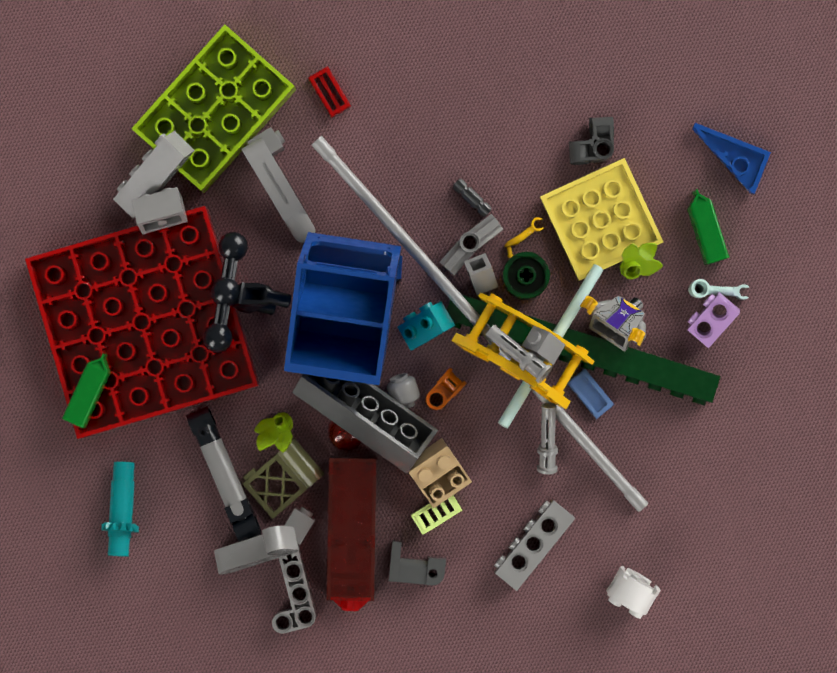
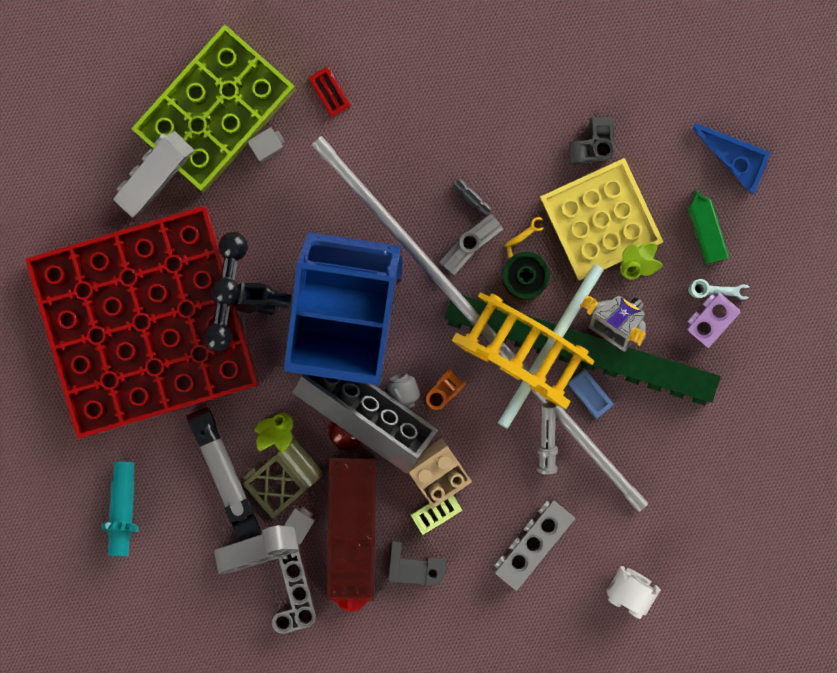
(87, 392): green piece -> none
(159, 210): light grey brick -> none
(278, 189): light grey piece -> none
(426, 325): teal brick -> none
(481, 274): light grey brick -> none
(527, 360): light grey pin -> none
(543, 344): light grey brick -> none

